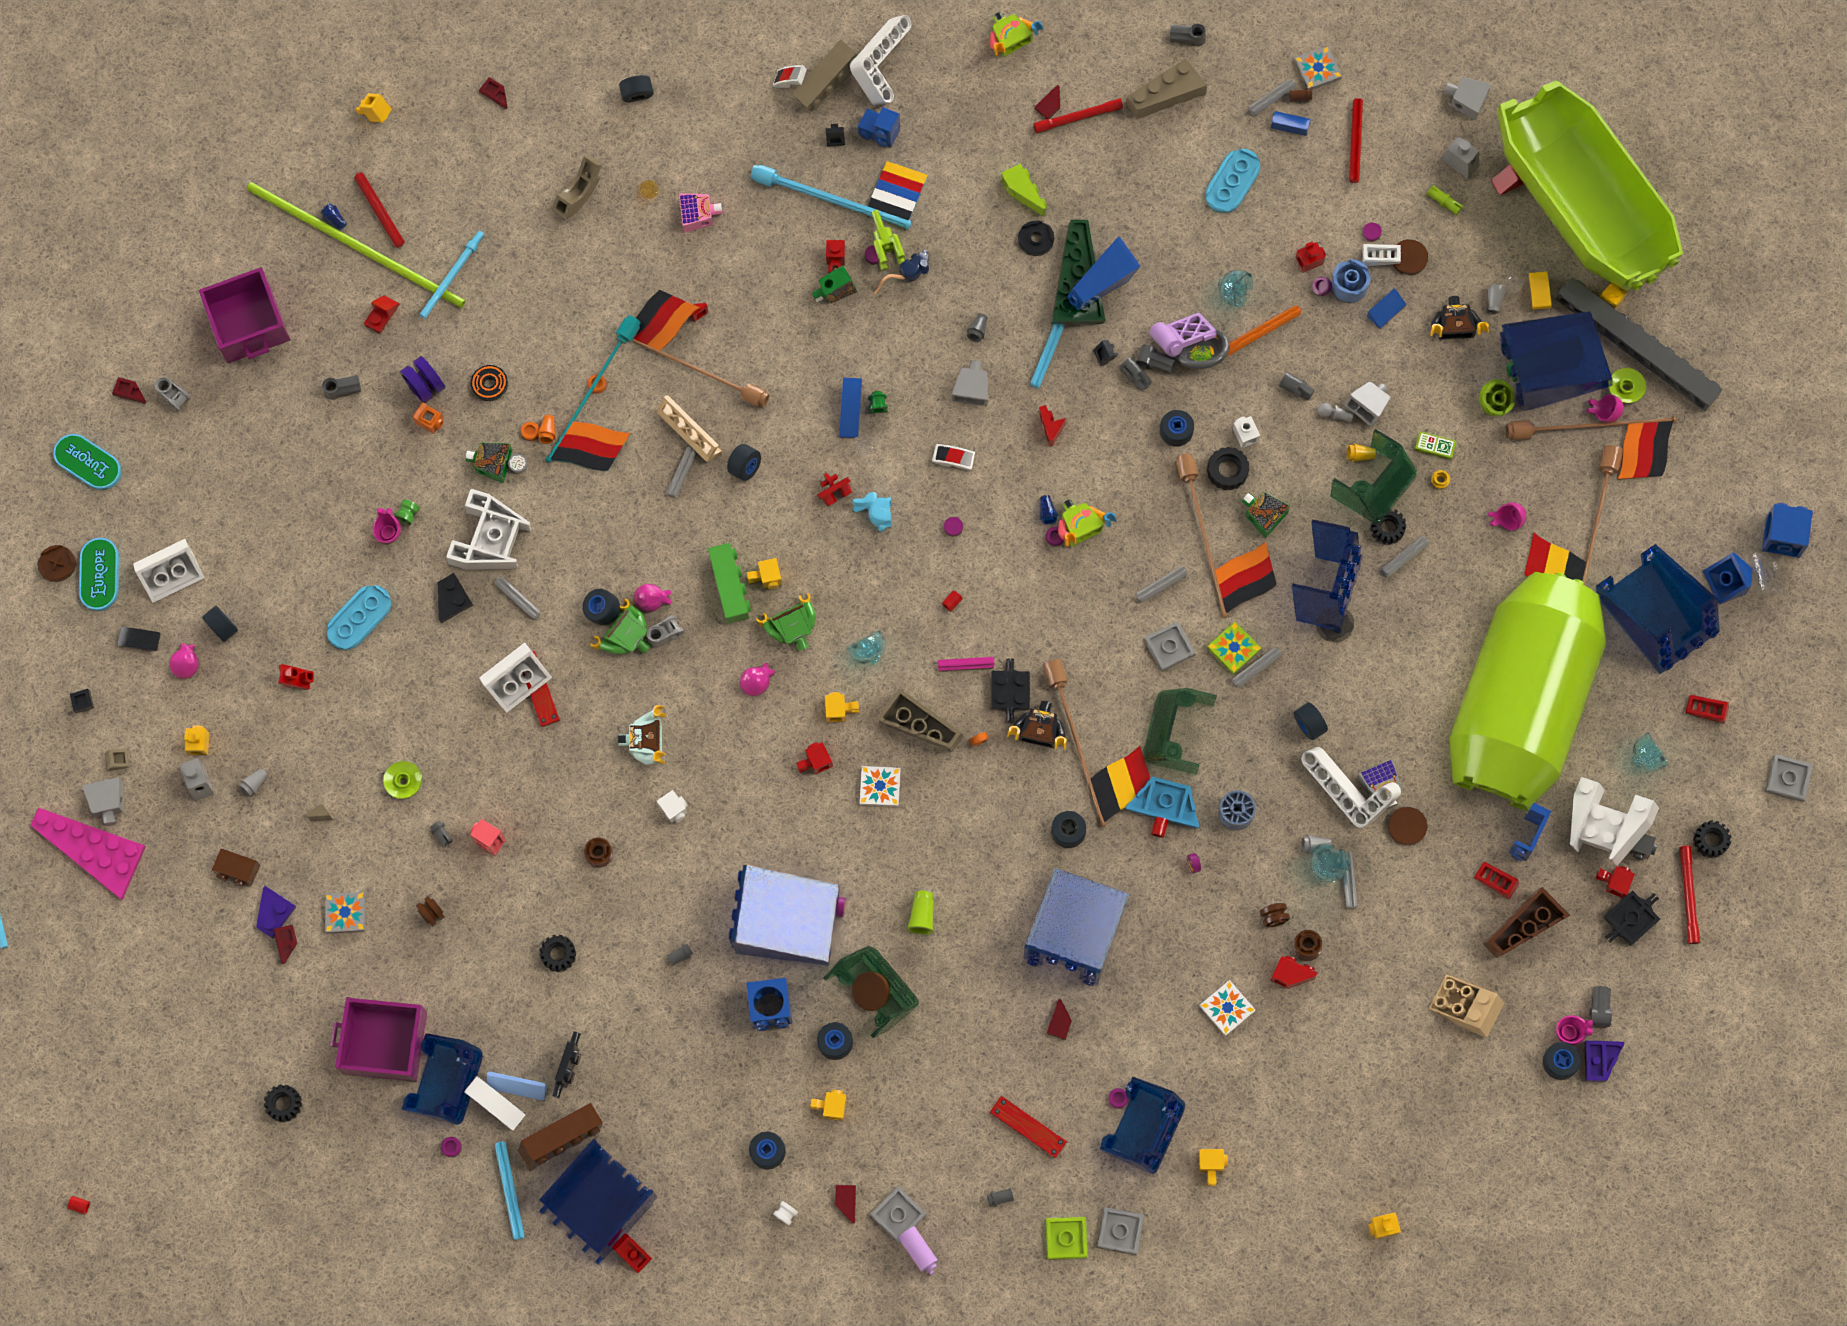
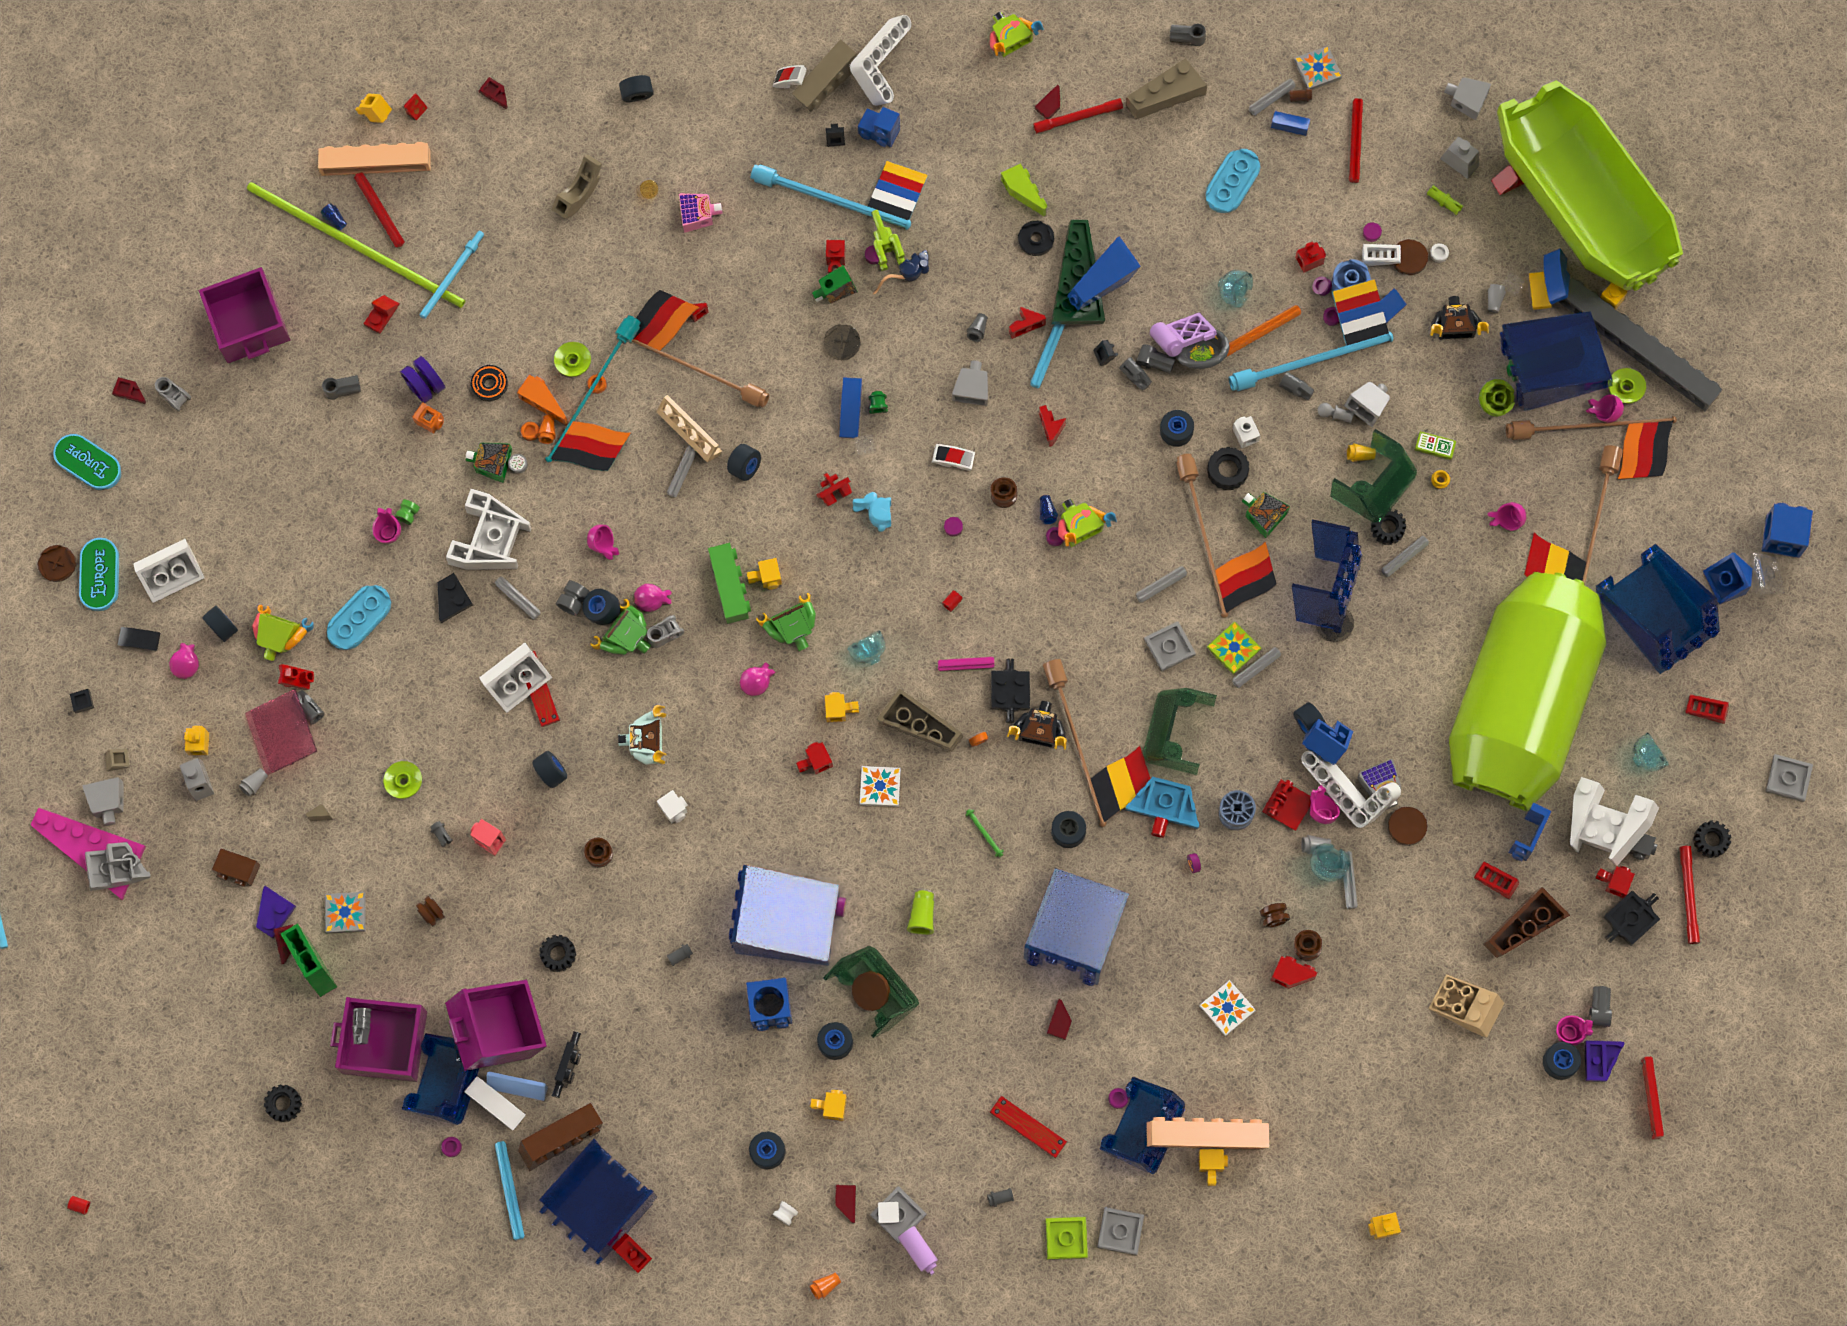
(114, 867): none -> light grey slope
(277, 633): none -> lime torso
(281, 732): none -> clear pink piece
(308, 960): none -> green brick
(310, 708): none -> dark grey hinge
(361, 1025): none -> dark grey hinge
(374, 159): none -> light nougat brick
(415, 107): none -> red slope
(495, 1024): none -> magenta container
(538, 395): none -> orange slope
(549, 769): none -> black wheel
(570, 351): none -> lime dish
(571, 600): none -> dark grey wheel
(601, 541): none -> dark pink piece
(823, 1286): none -> orange cone
(842, 342): none -> clear smoke tile
(888, 1212): none -> white tile
(998, 852): none -> bright green axle
(1004, 500): none -> reddish brown wheel
(1031, 321): none -> red slope
(1207, 1134): none -> light nougat brick
(1288, 804): none -> red hinge
(1323, 808): none -> dark pink piece
(1328, 741): none -> blue brick
(1331, 317): none -> magenta tile
(1361, 325): none -> flag
(1439, 253): none -> white tile
(1556, 275): none -> blue slope
(1652, 1097): none -> red tile

